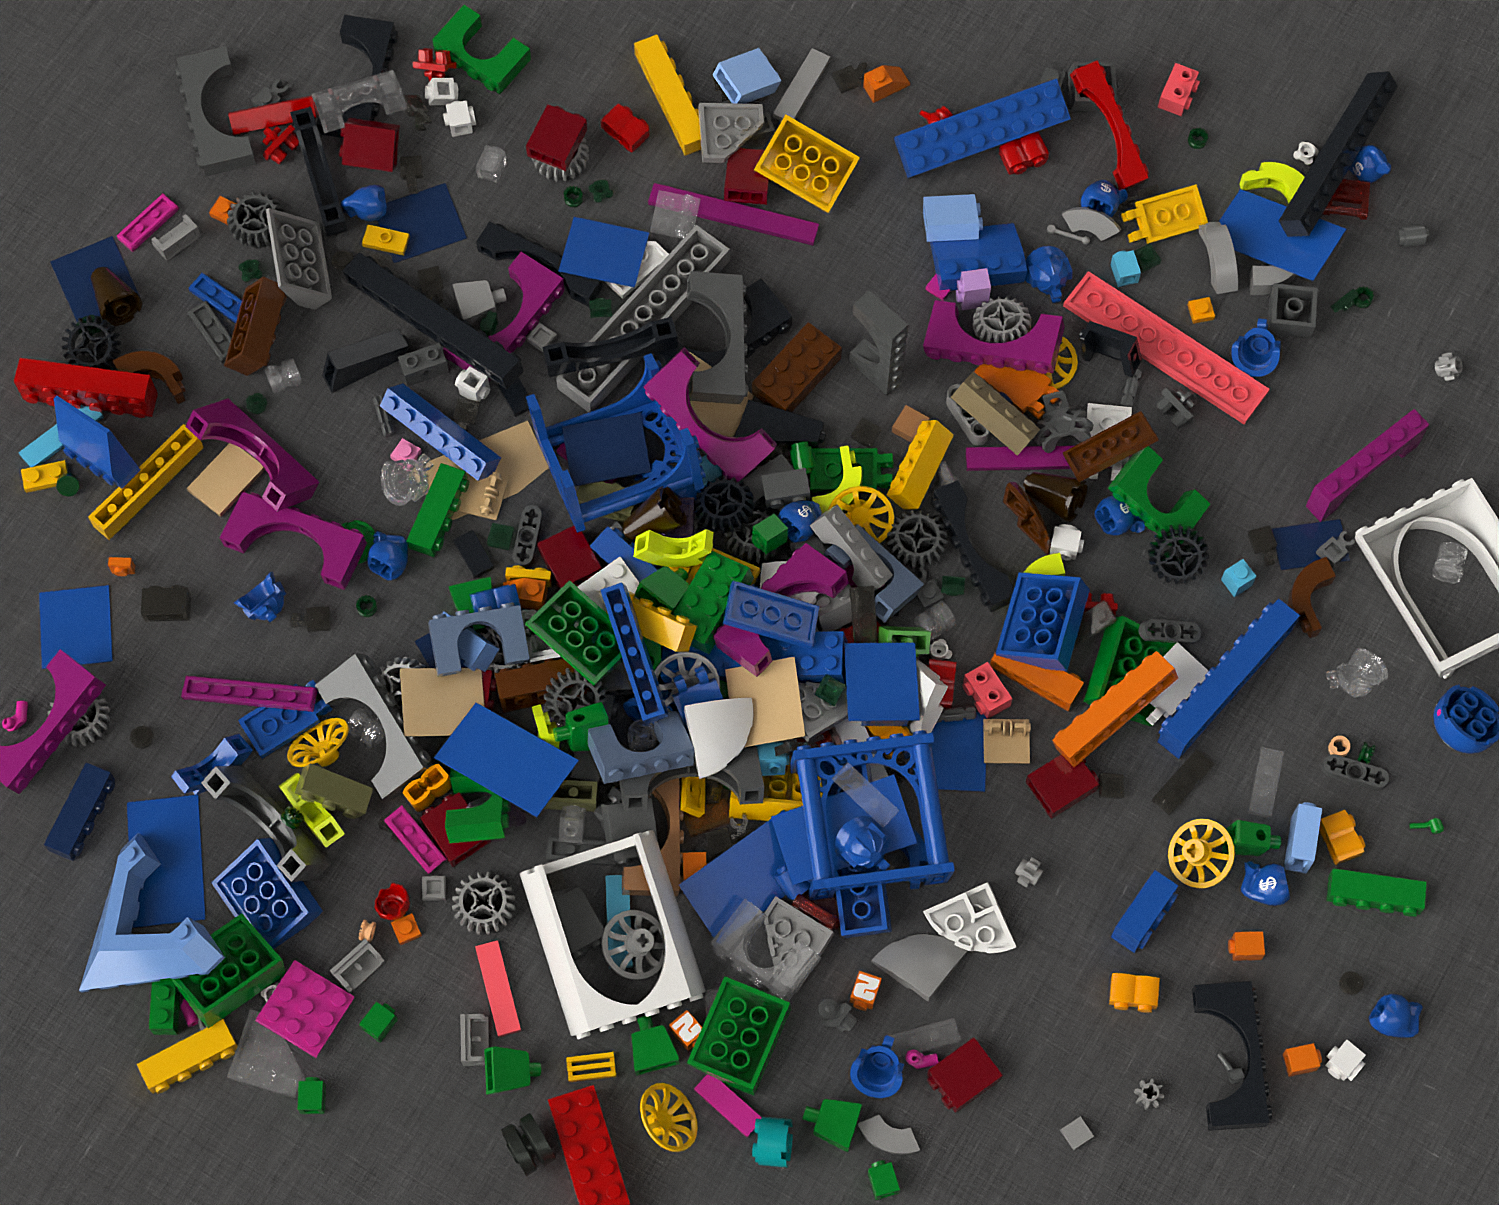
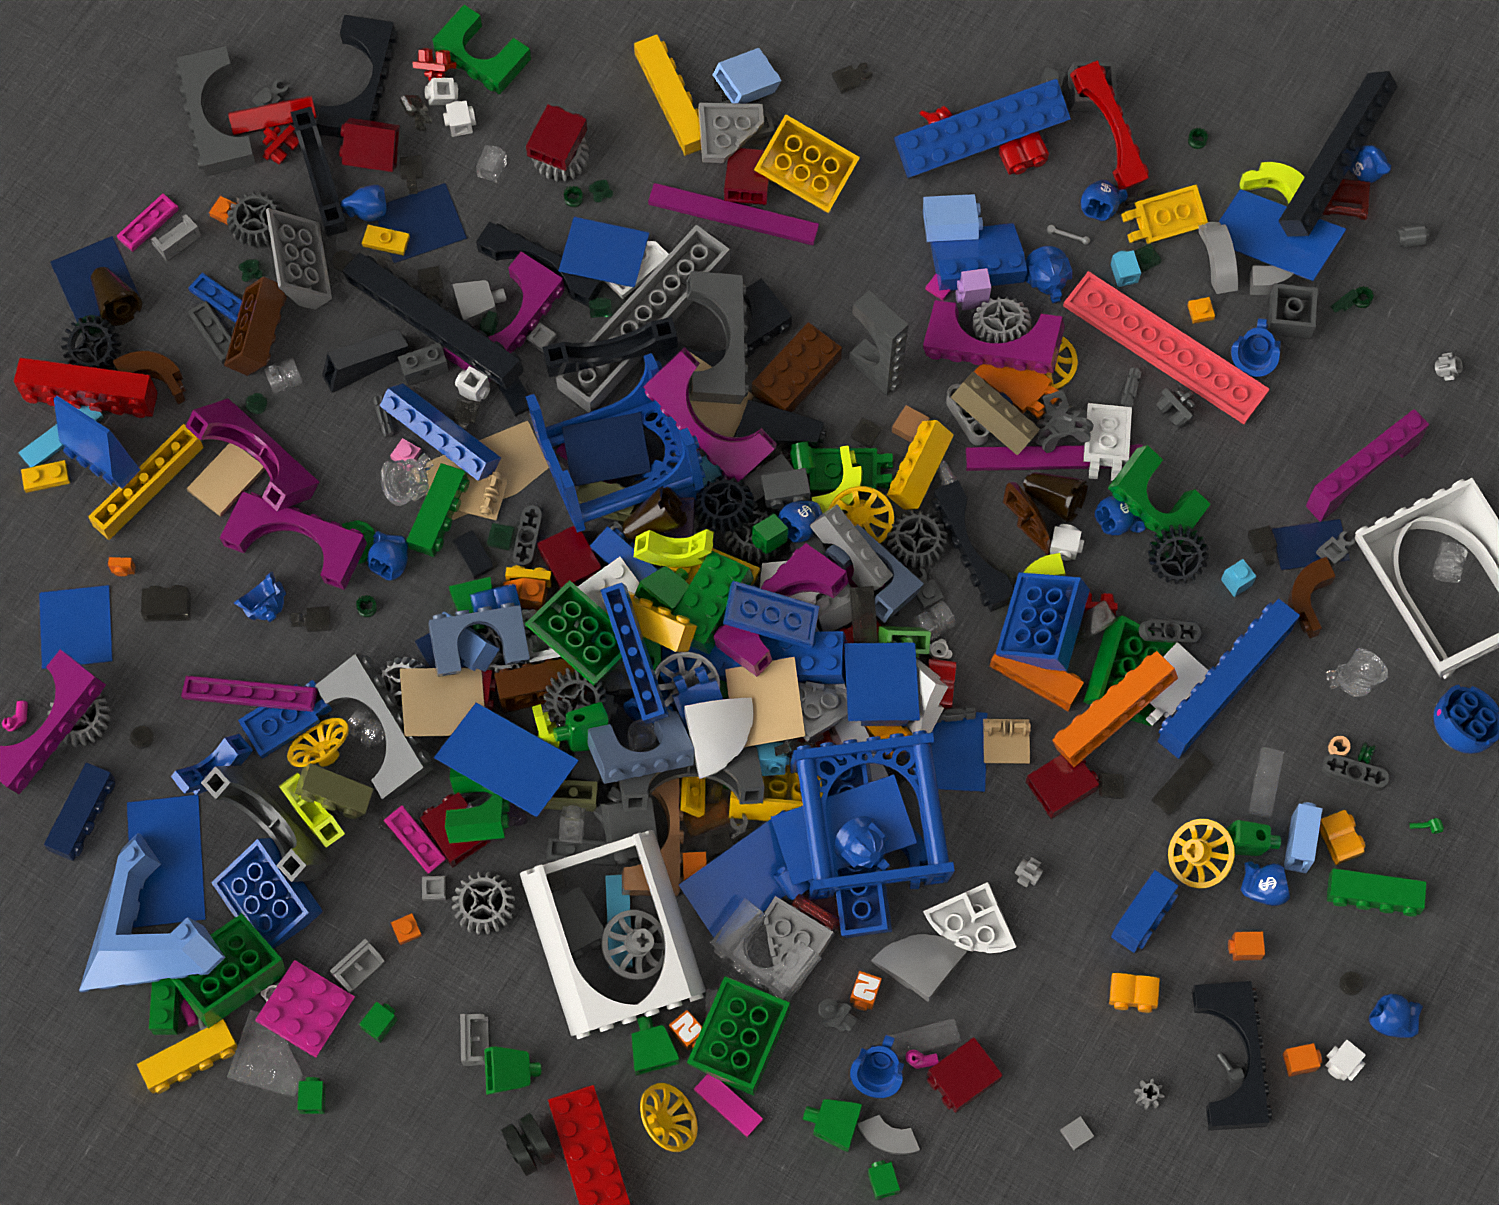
(67, 484): dark green tile -> none
(291, 817): dark green bush -> none
(367, 931): light nougat bush -> none
(380, 88): clear arch -> none
(392, 902): red hair -> none
(424, 790): light orange brick -> none
(498, 988): coral tile -> none
(592, 1057): yellow tile -> none
(625, 127): red brick -> none
(674, 214): clear hinge -> none
(773, 1142): teal brick -> none
(802, 85): light grey tile -> none
(830, 690): clear green plate -> none
(865, 794): clear tile -> none
(884, 82): orange slope -> none
(953, 585): clear green plate -> none
(986, 690): coral brick -> none
(1091, 220): light grey tile -> none
(1110, 446): reddish brown tile -> none
(1111, 343): black panel -> none
(1179, 89): coral brick -> none
(1308, 148): white plate -> none

